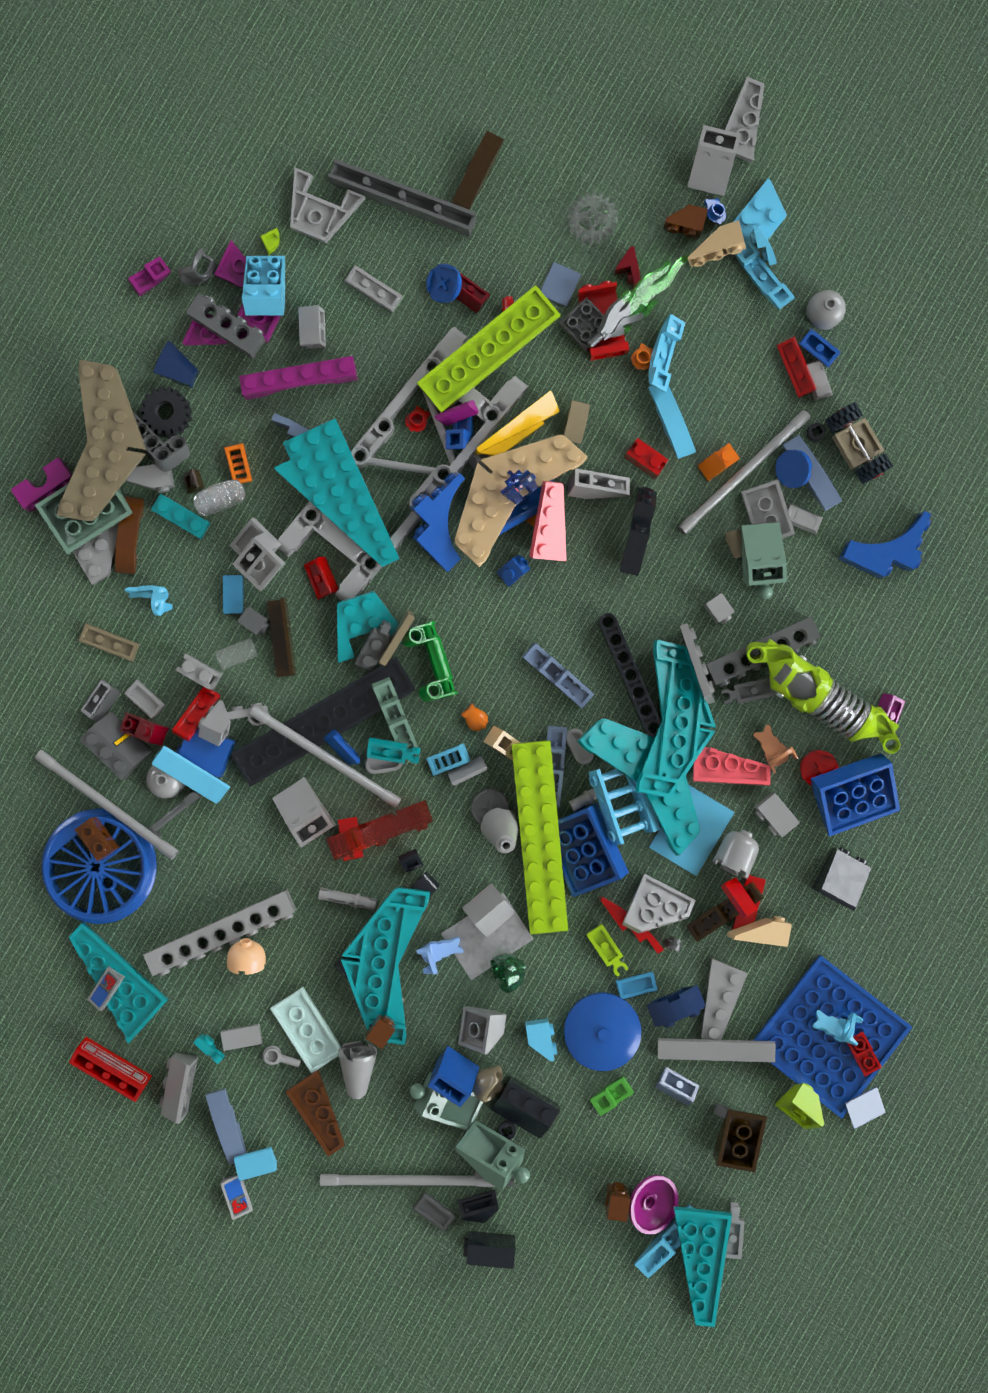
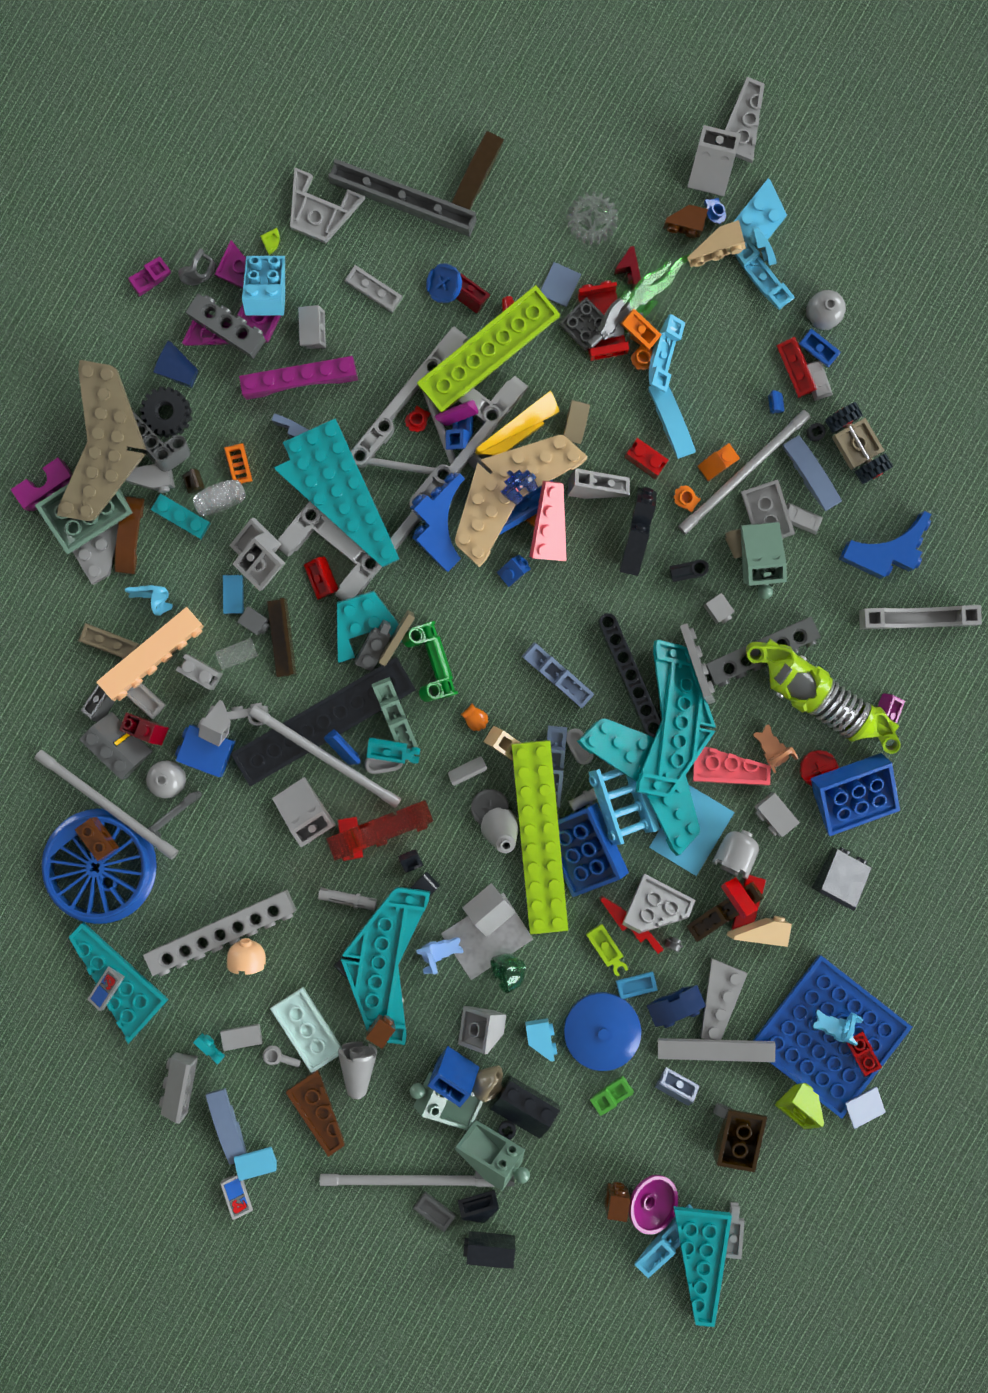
(110, 1069): red brick -> none
(150, 654): none -> light nougat brick
(190, 774): medium azure slope -> none
(199, 708): red tile -> none
(463, 753): medium azure slope -> none
(640, 329): none -> orange slope
(686, 498): none -> orange animal
(686, 570): none -> black piece
(749, 691): dark grey plate -> none
(776, 402): none -> blue slope
(793, 468): blue tile -> none
(920, 617): none -> light grey arch

